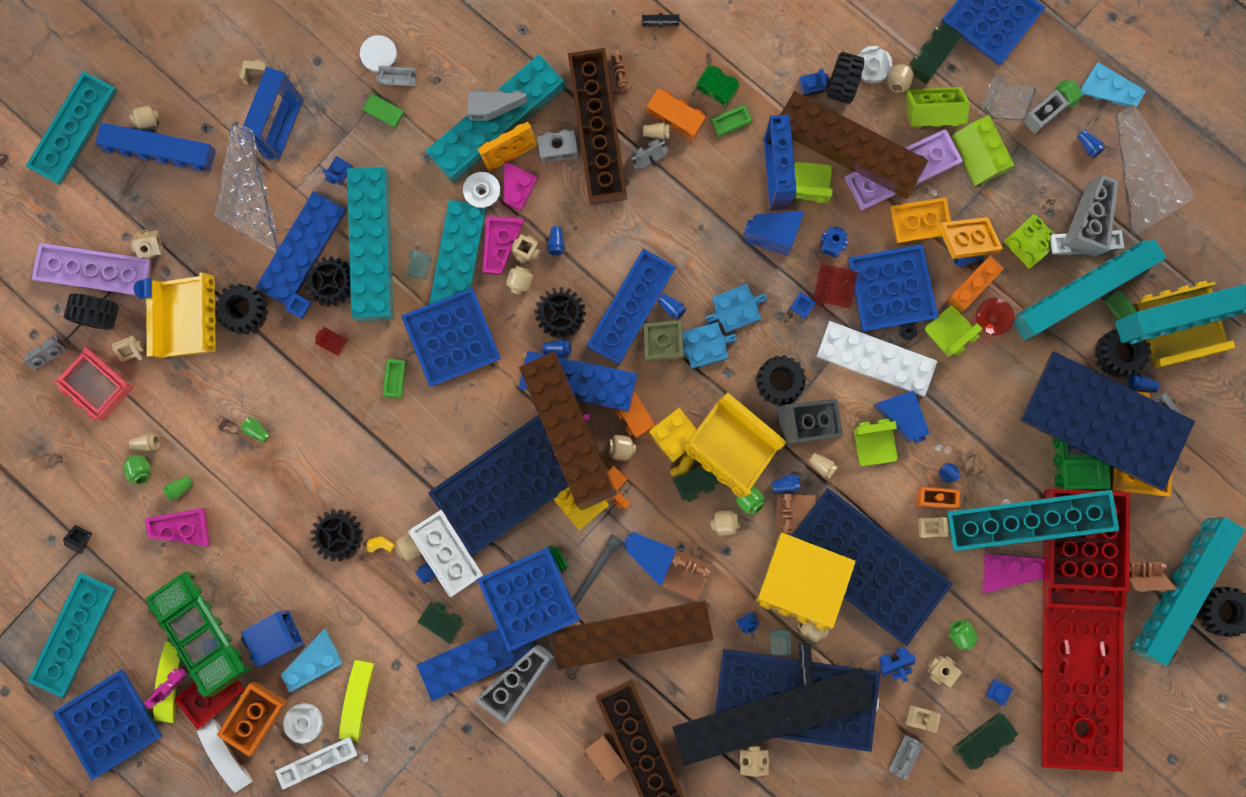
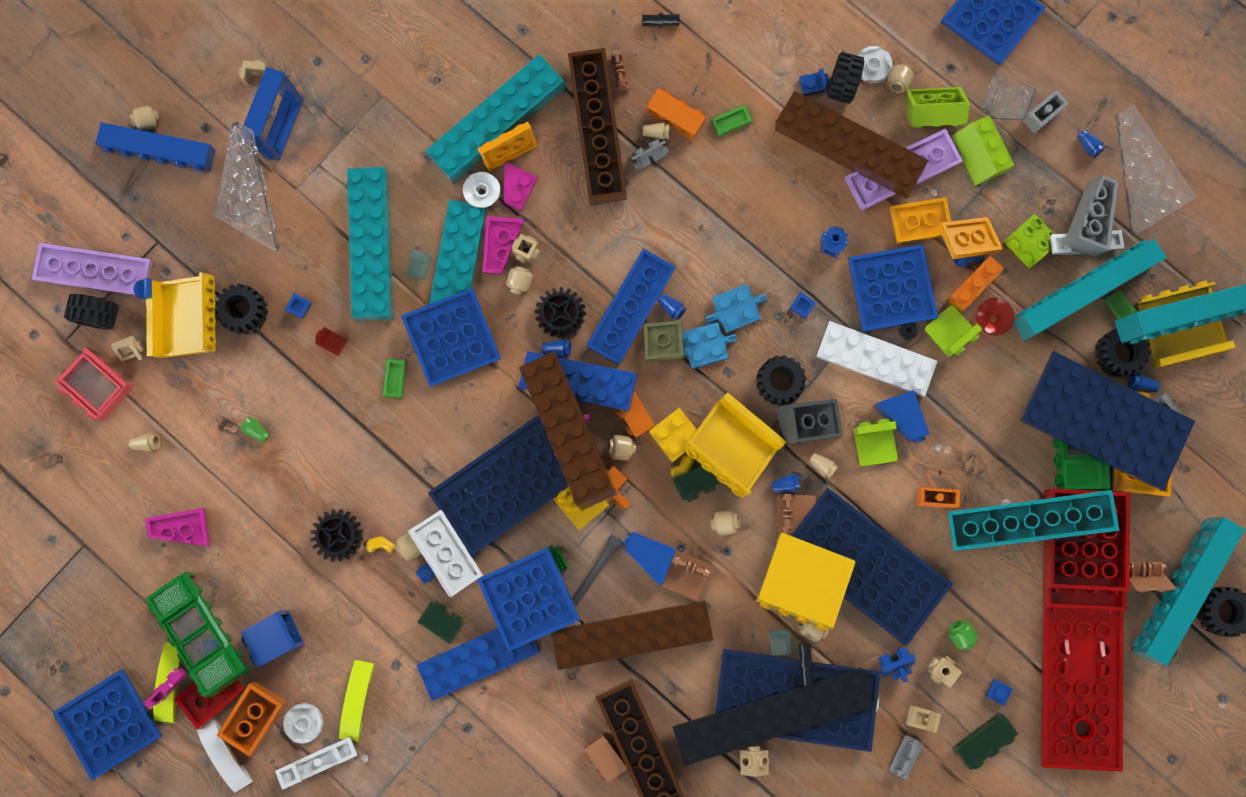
(38, 357): light grey hinge -> none
(71, 128): teal plate -> none
(72, 635): teal plate -> none
(77, 539): black slope -> none
(137, 469): bright green head -> none
(147, 244): tan brick -> none
(177, 488): bright green cone -> none
(301, 248): blue plate -> none
(313, 662): medium azure wing -> none
(324, 287): black gear -> none
(337, 171): blue bracket -> none
(378, 52): white tile -> none
(383, 111): bright green tile -> none
(396, 76): light grey hinge -> none
(489, 105): light grey slope -> none
(513, 687): light grey wedge -> none
(556, 242): blue cone -> none
(566, 151): light grey brick -> none
(718, 85): green brick -> none
(748, 623): blue plate -> none
(751, 503): bright green head -> none
(774, 231): blue slope -> none
(779, 162): blue window -> none
(813, 182): lime bracket -> none
(835, 286): clear red hinge -> none
(933, 527): tan bracket -> none
(934, 52): clear green brick -> none
(949, 472): blue plate -> none
(1008, 571): dark pink wing -> none
(1070, 91): bright green head -> none
(1110, 86): medium azure wing -> none

